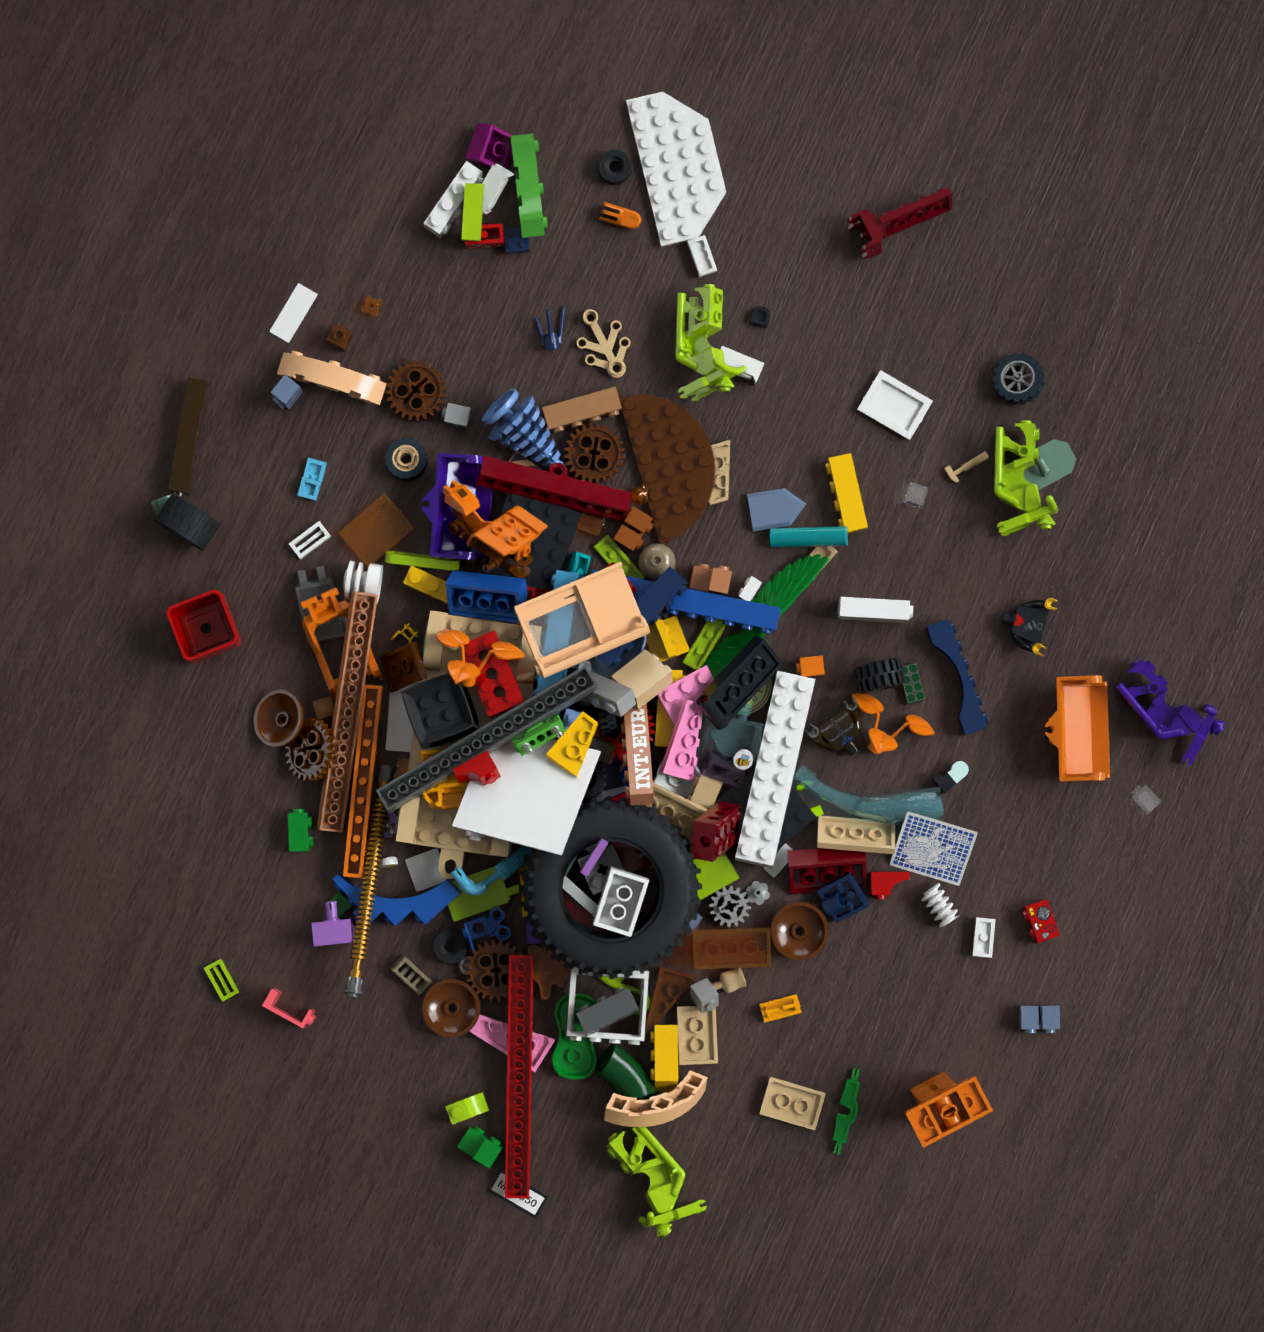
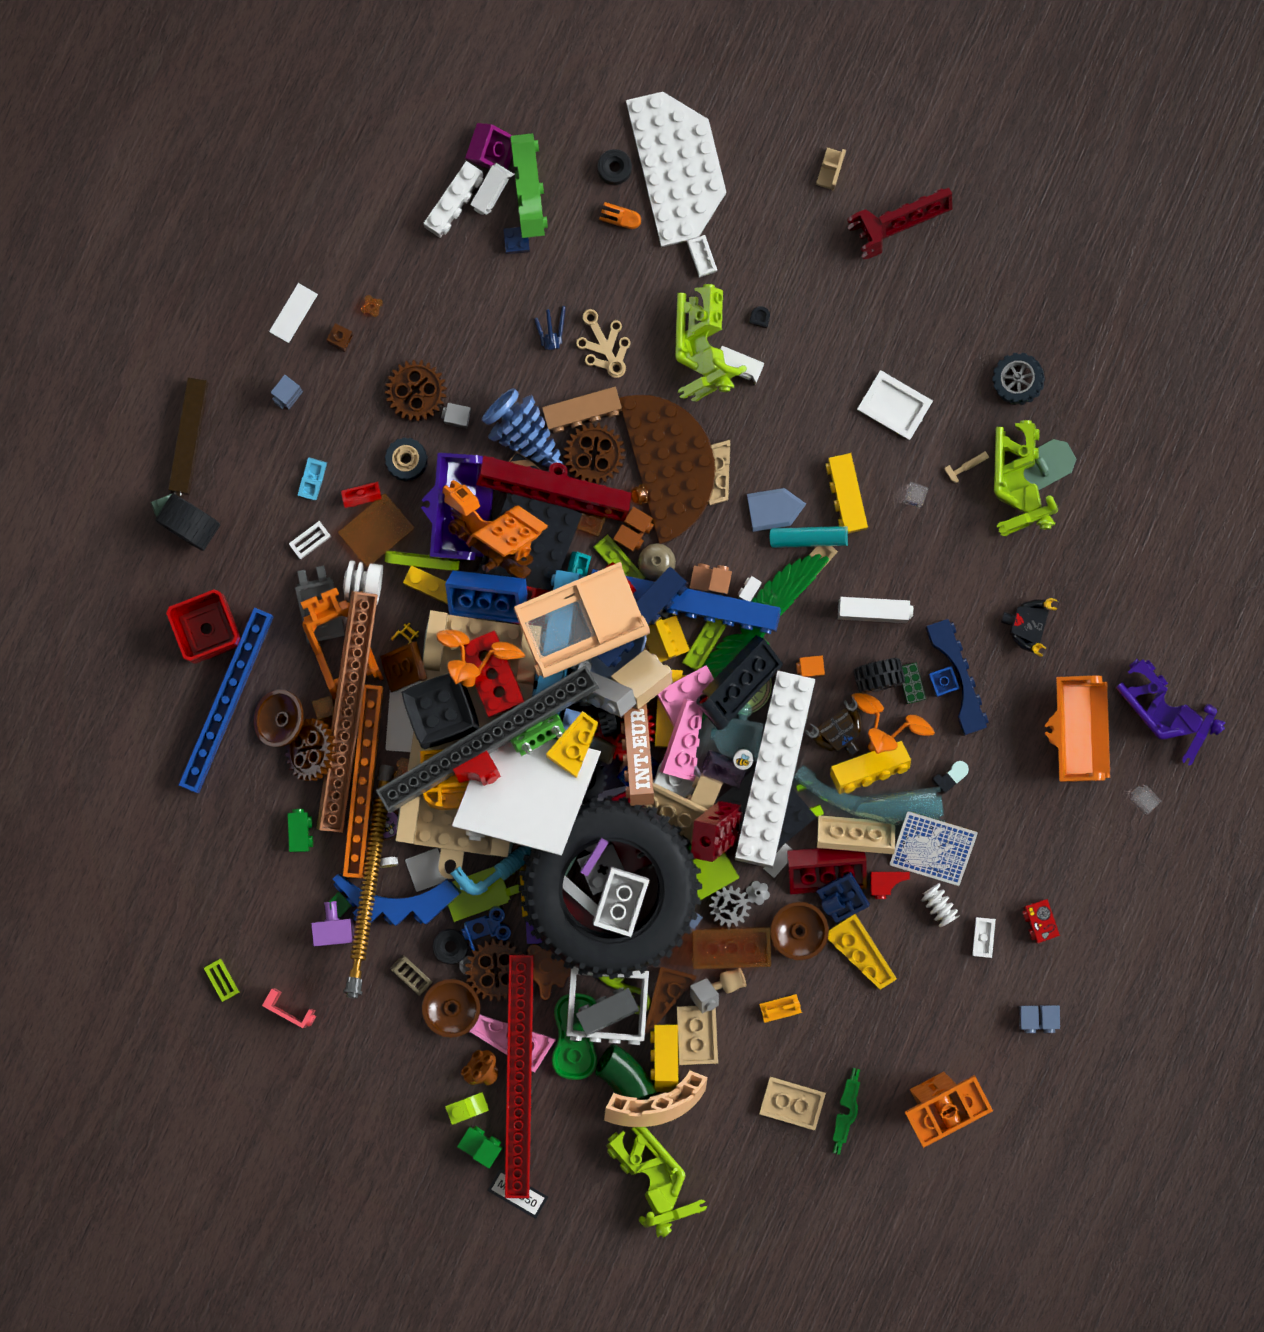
(226, 700): none -> blue brick
(332, 377): light nougat brick -> none
(361, 495): none -> red plate
(472, 212): lime tile -> none
(481, 1068): none -> dark orange plate
(491, 236): red brick -> none
(830, 168): none -> tan panel
(856, 944): none -> yellow wing
(869, 768): none -> yellow brick
(943, 681): none -> blue piece

